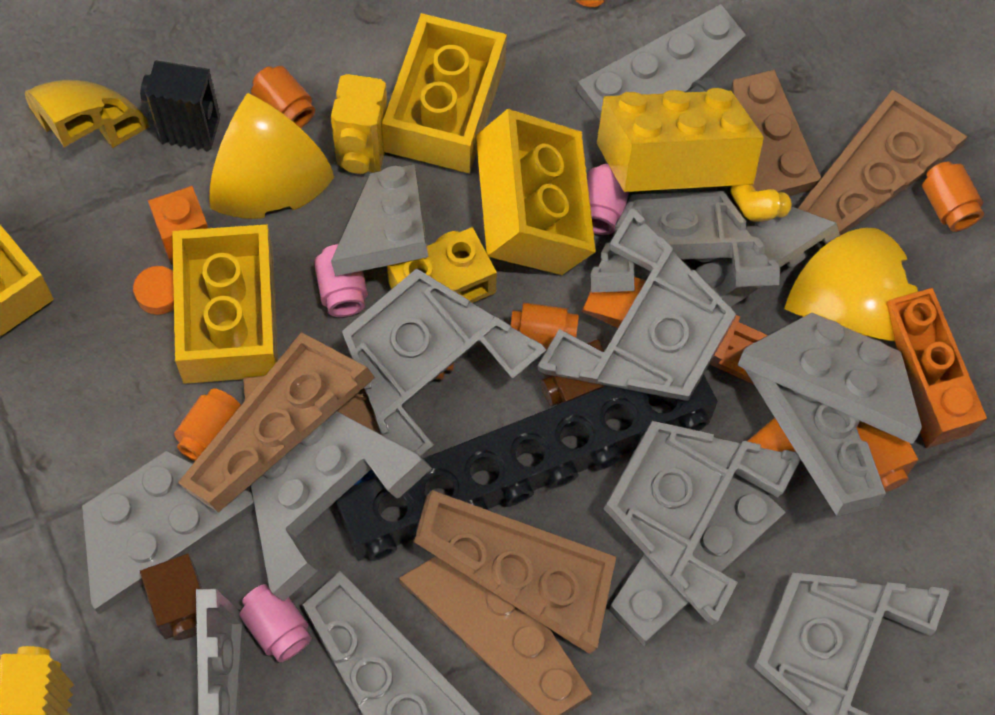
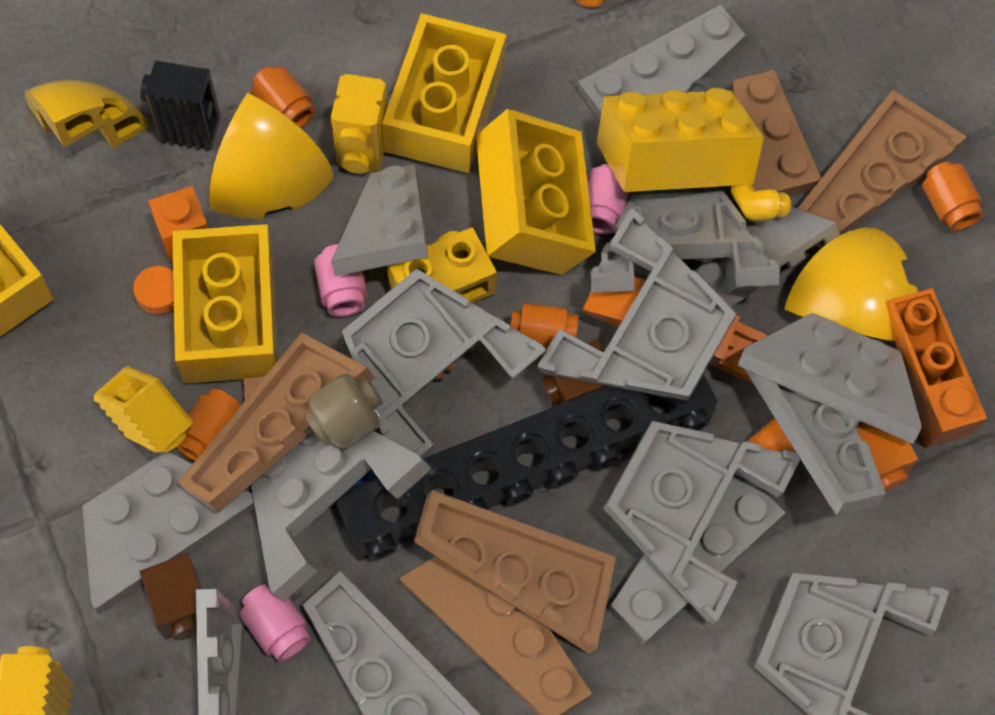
(144, 410): none -> yellow brick
(344, 411): none -> dark tan head

